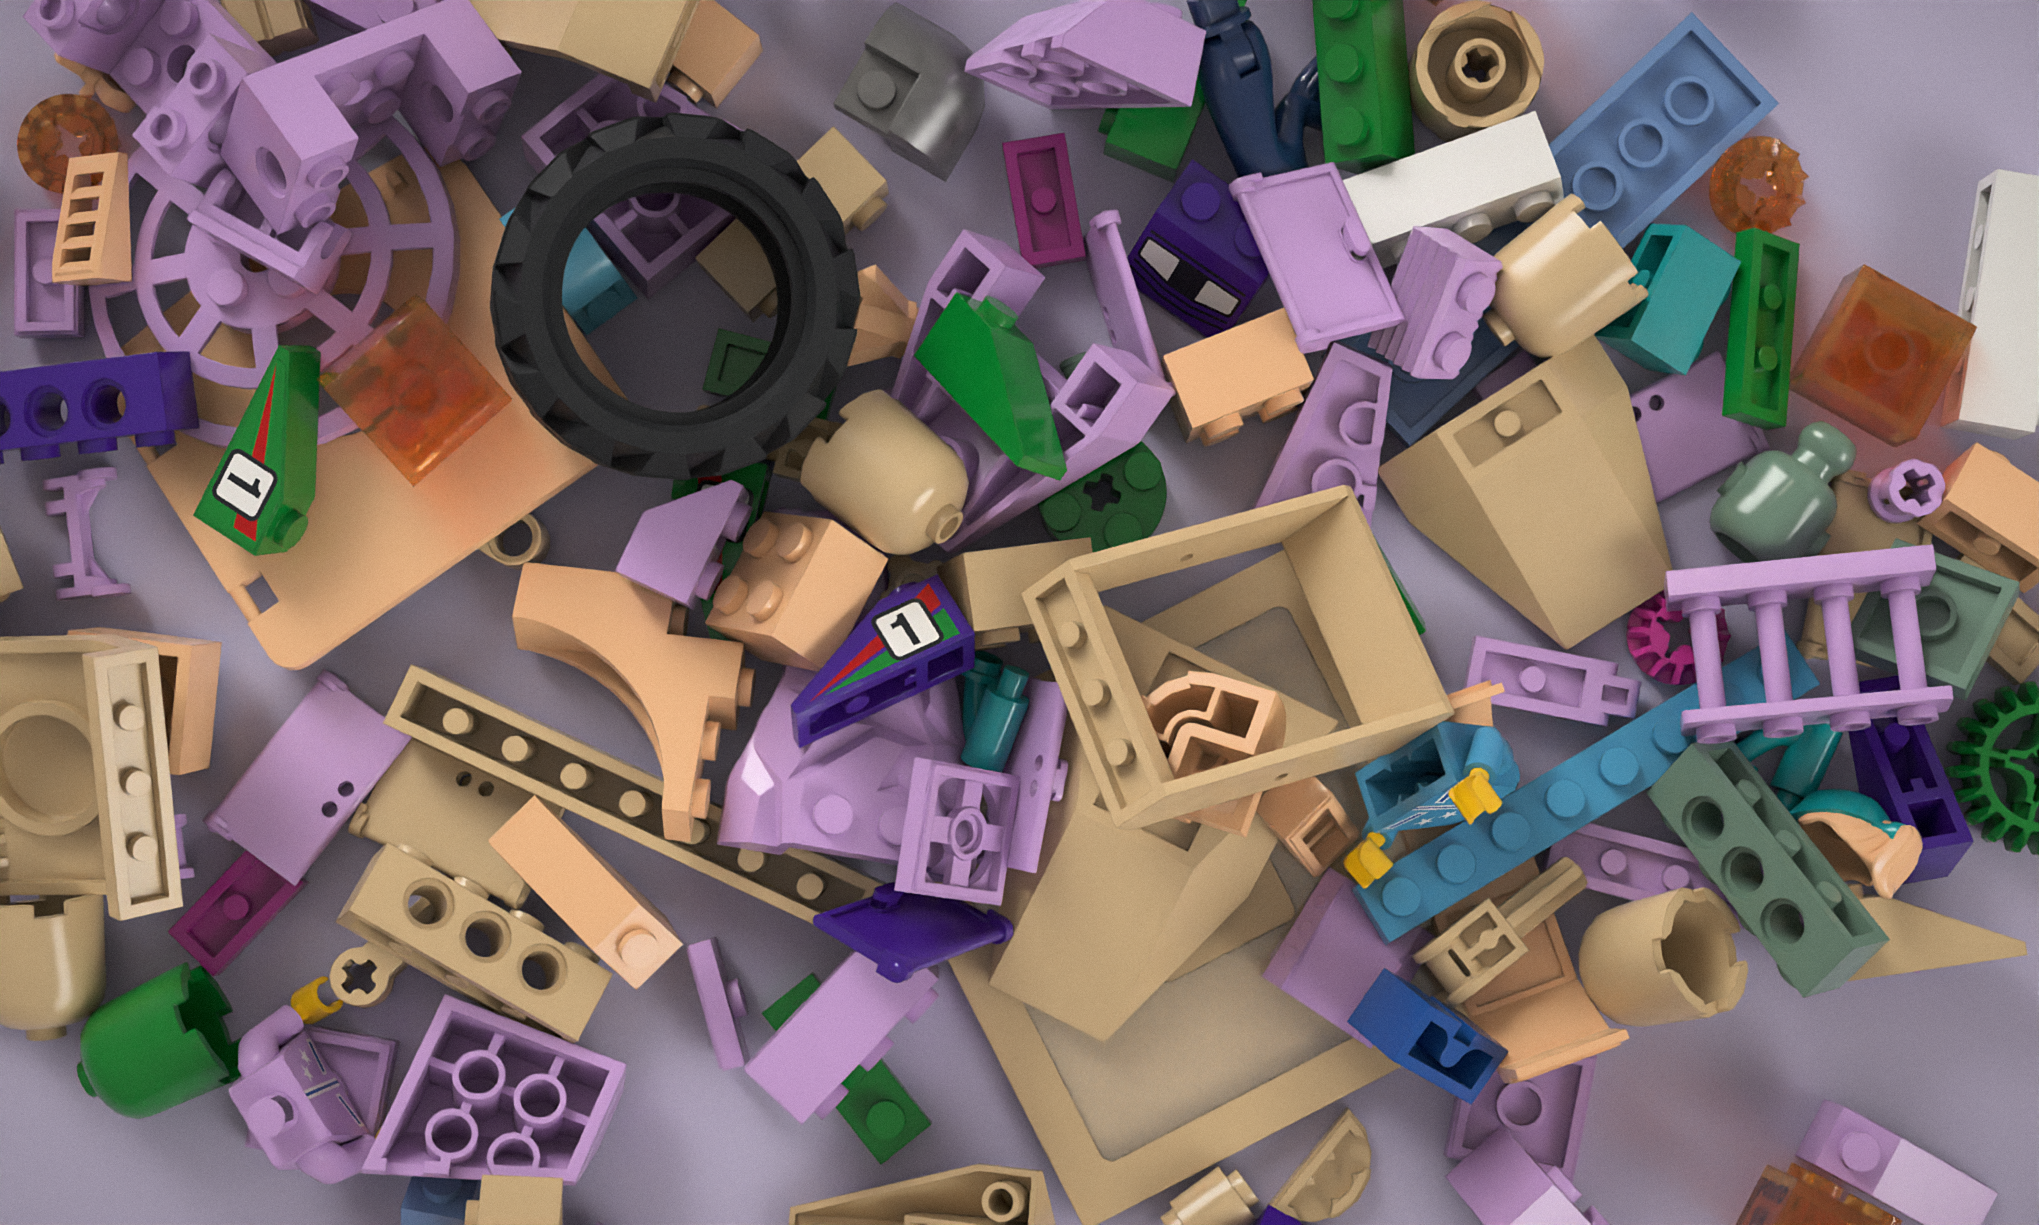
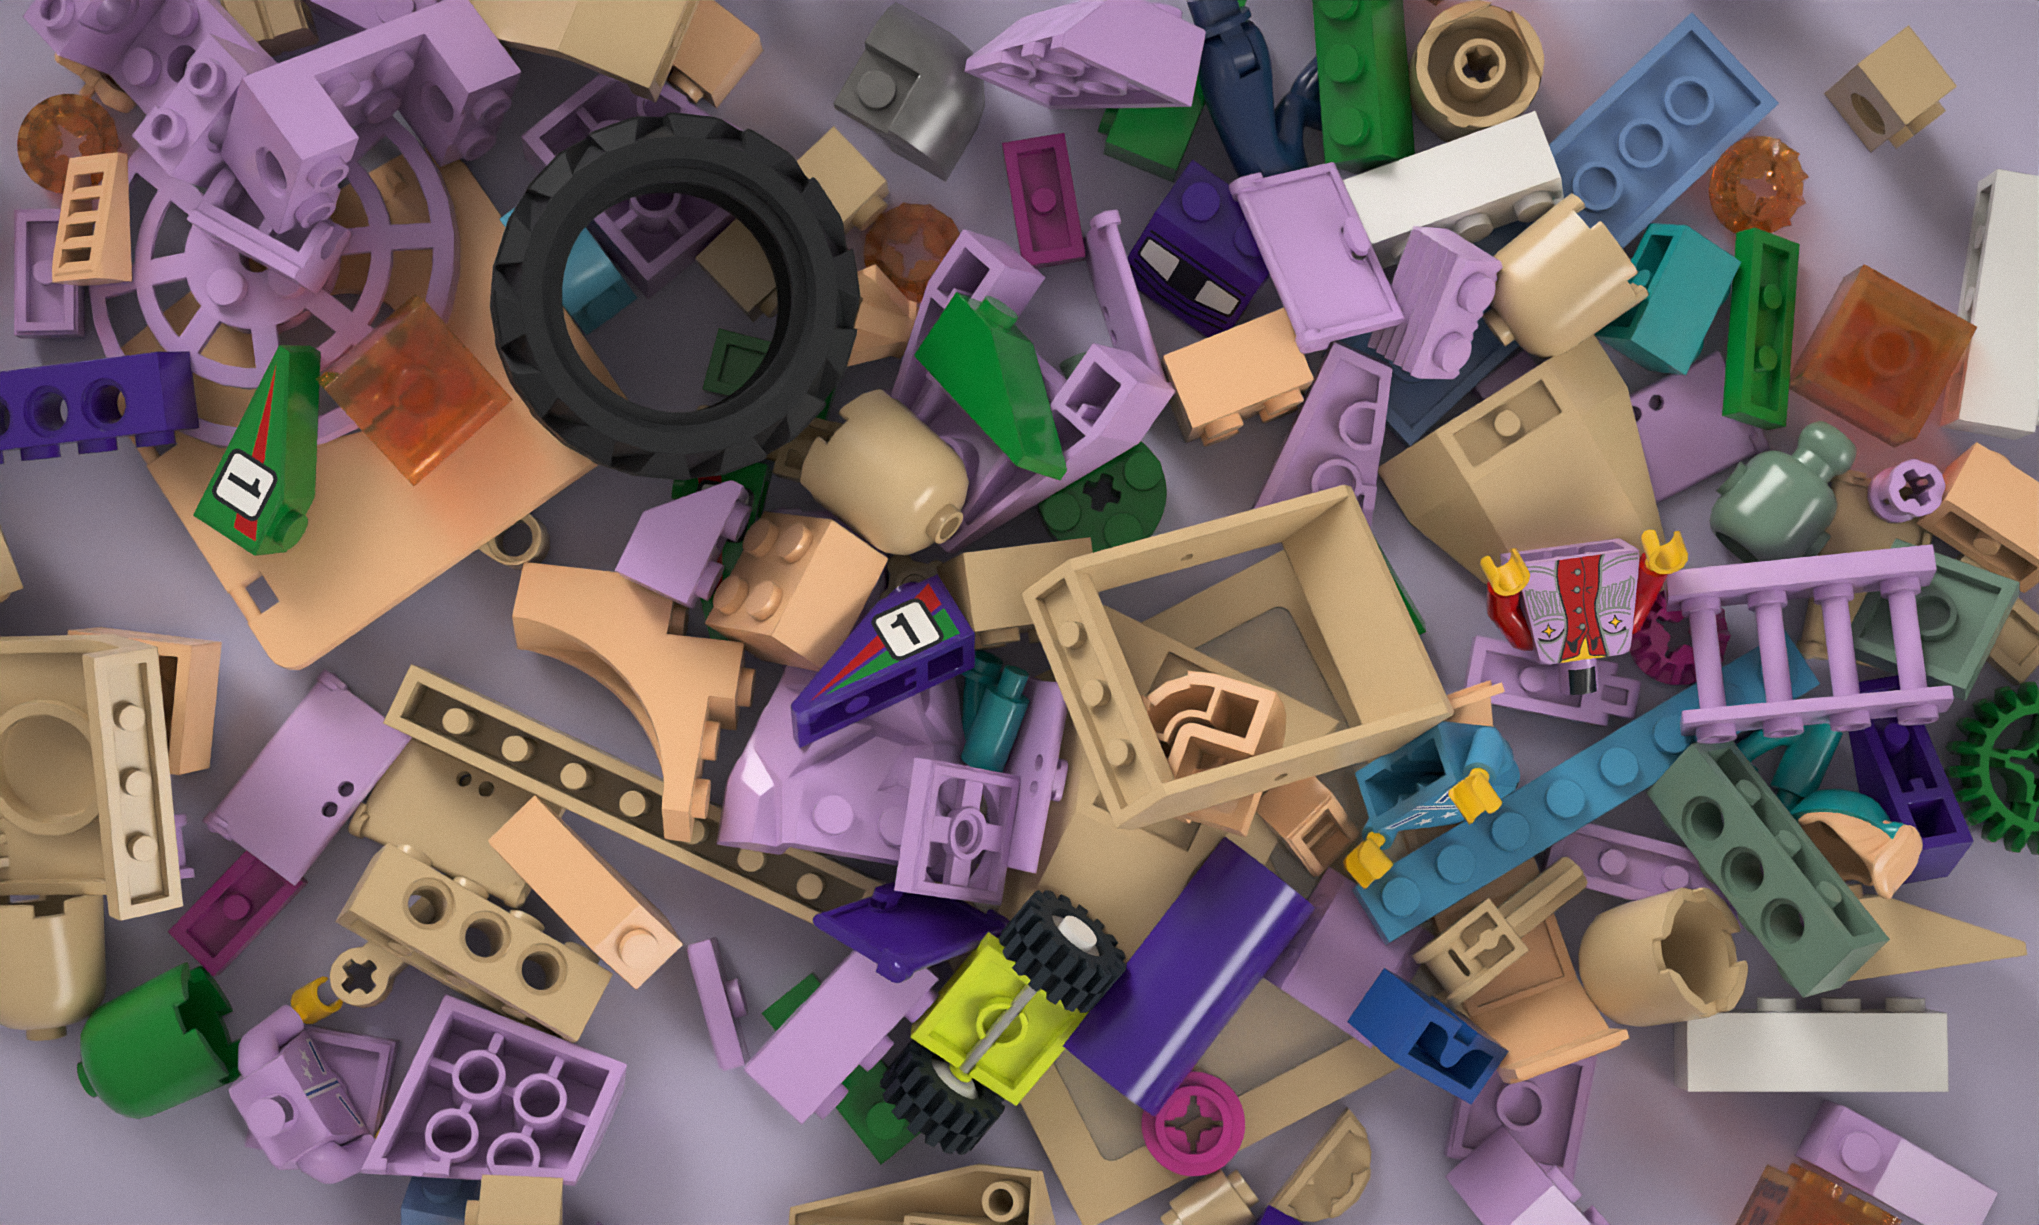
(79, 495): lavender piece -> none
(900, 226): none -> clear orange gear
(1001, 1021): none -> plate
(1189, 977): none -> dark purple brick
(1214, 1144): none -> dark pink gear
(1579, 600): none -> torso
(1815, 1048): none -> white brick
(1892, 91): none -> tan brick

